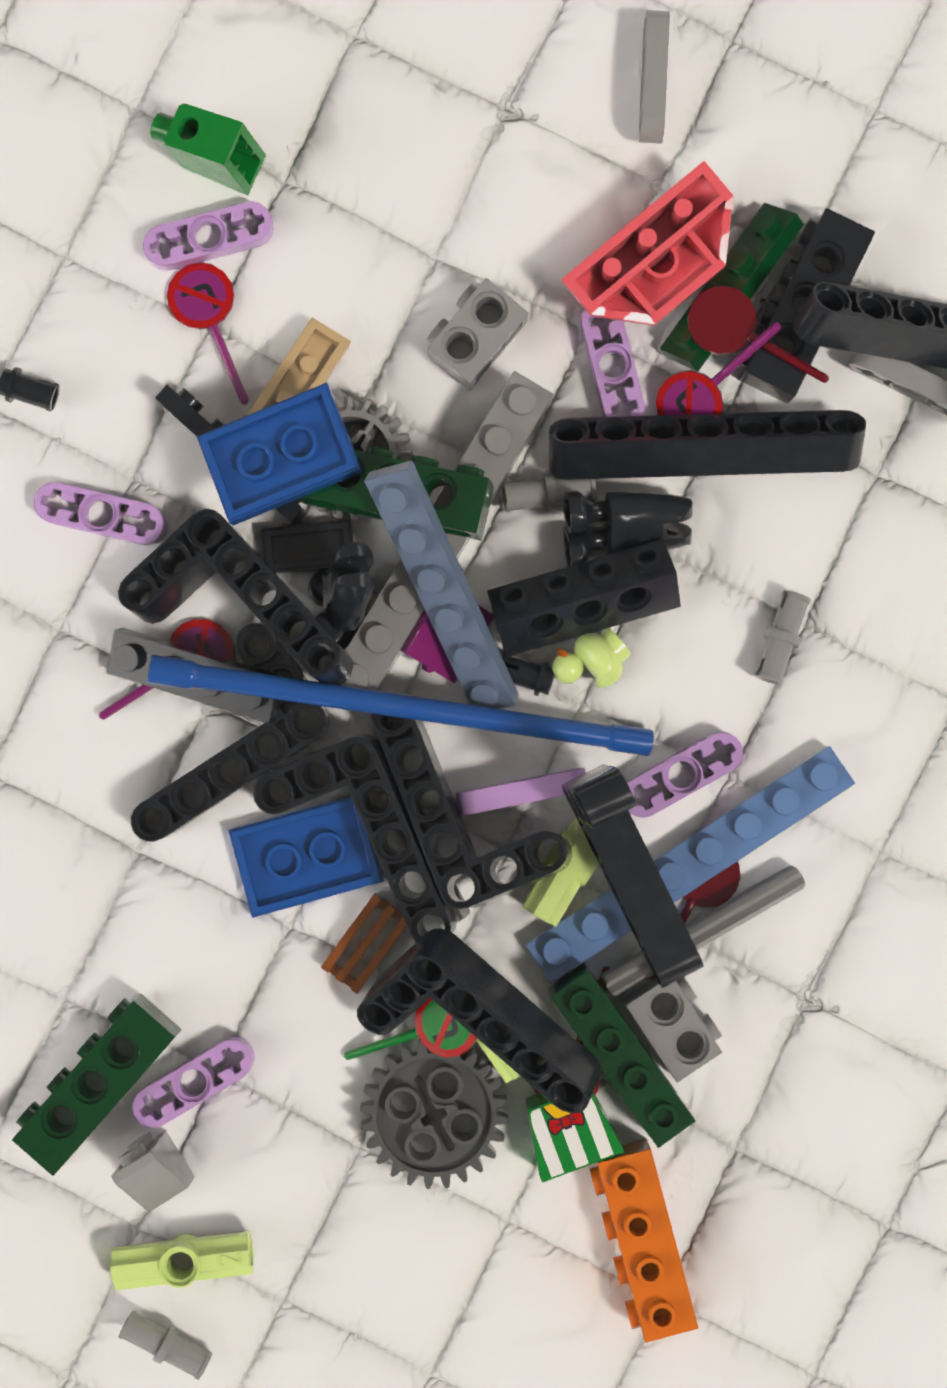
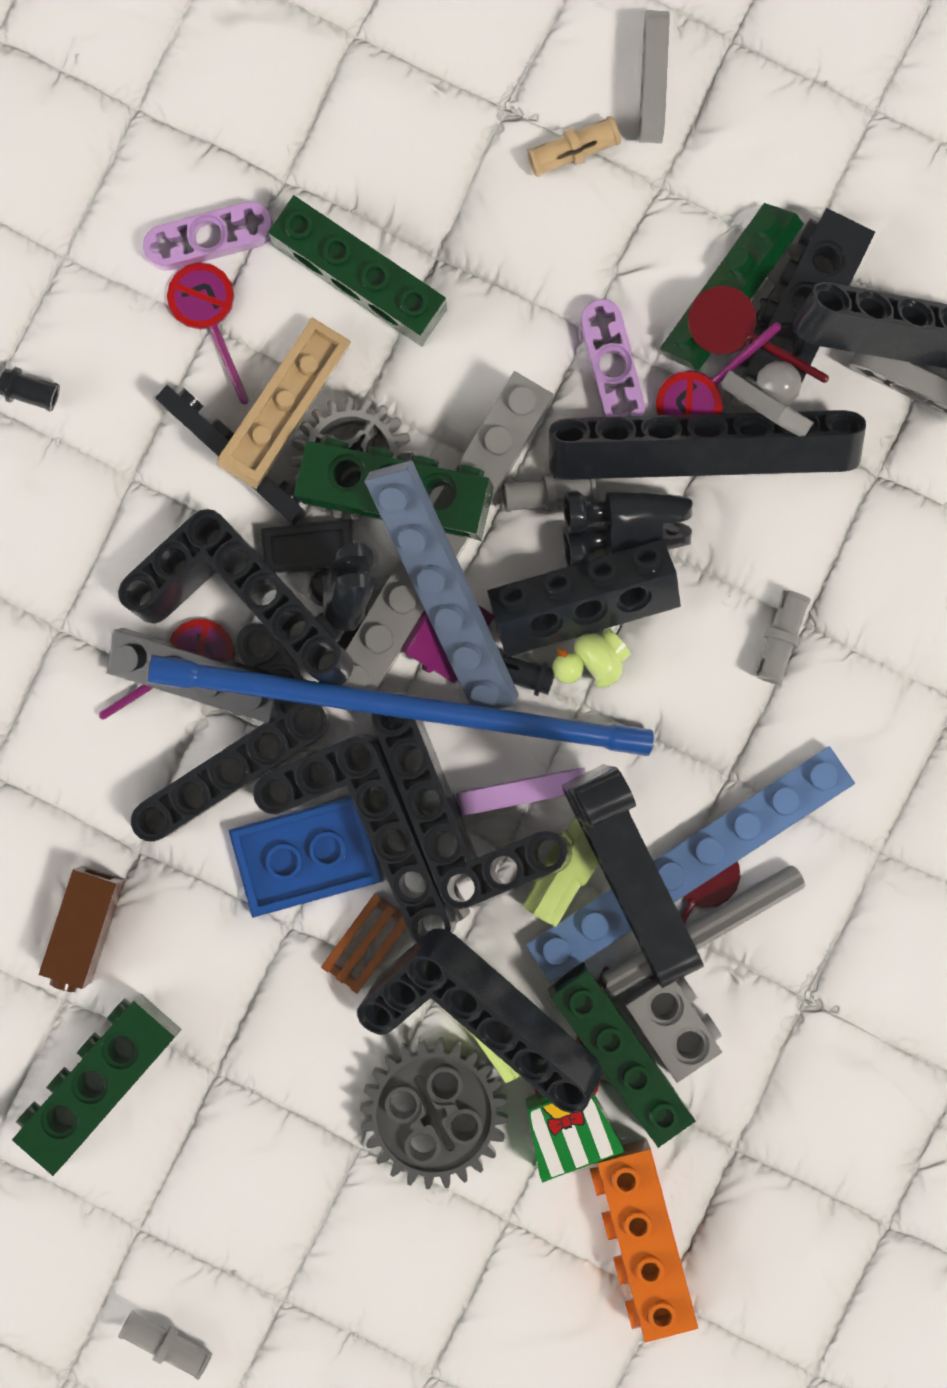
(71, 494): lavender beam -> none
(81, 929): none -> reddish brown brick
(152, 1171): light grey slope -> none
(153, 1262): yellowish green piece -> none
(171, 1109): lavender beam -> none
(210, 146): green torso -> none
(279, 454): blue tile -> none
(357, 270): none -> dark green brick
(436, 1030): green piece -> none
(486, 339): light grey brick -> none
(573, 146): none -> tan pin
(659, 254): coral wedge -> none
(716, 767): lavender beam -> none
(774, 389): none -> light grey tile

